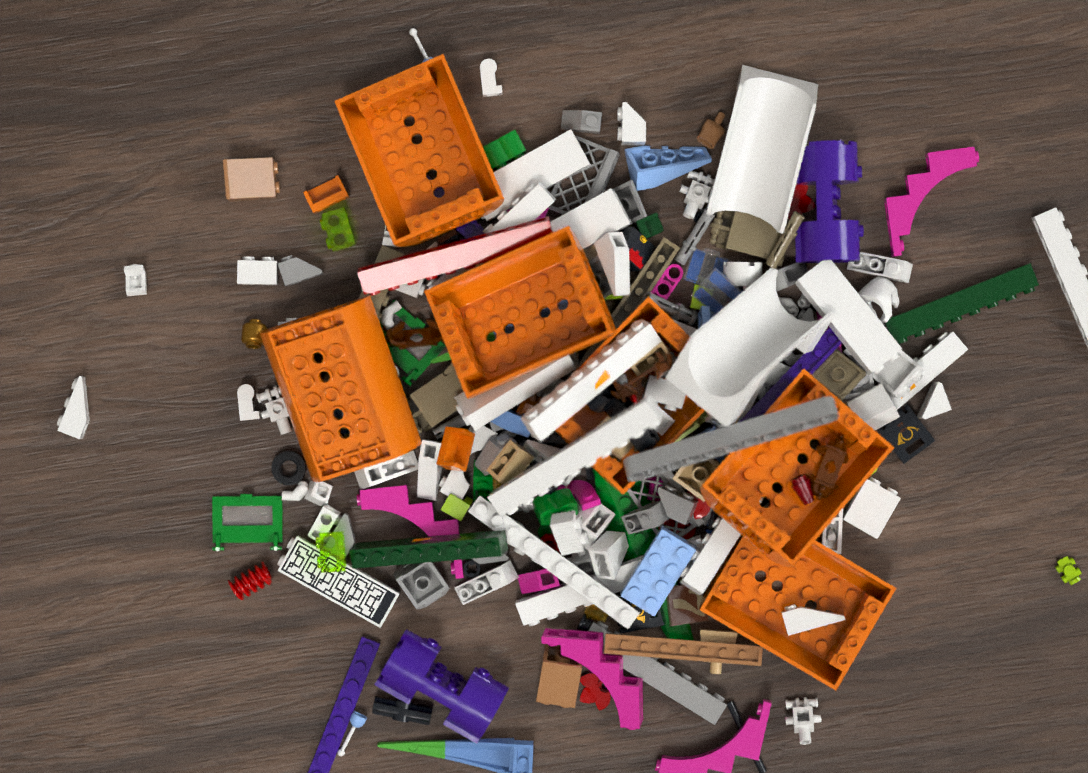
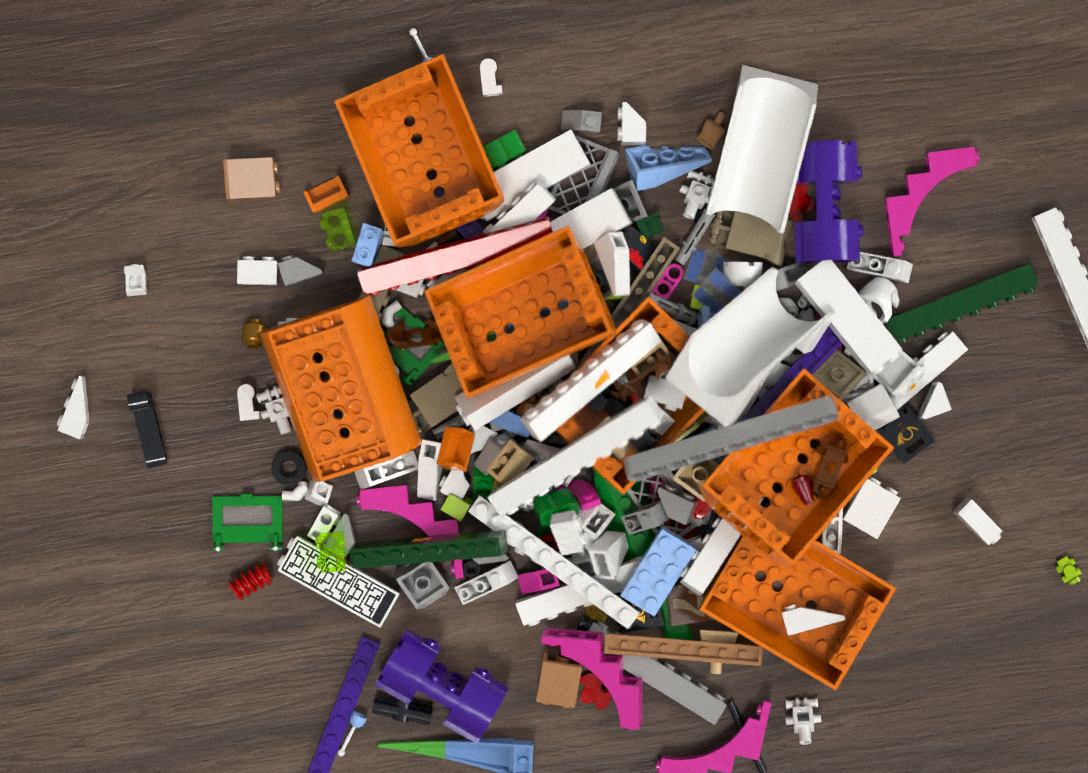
(148, 427): none -> black beam
(368, 245): none -> light blue panel
(785, 239): dark tan pin -> none
(977, 521): none -> white slope

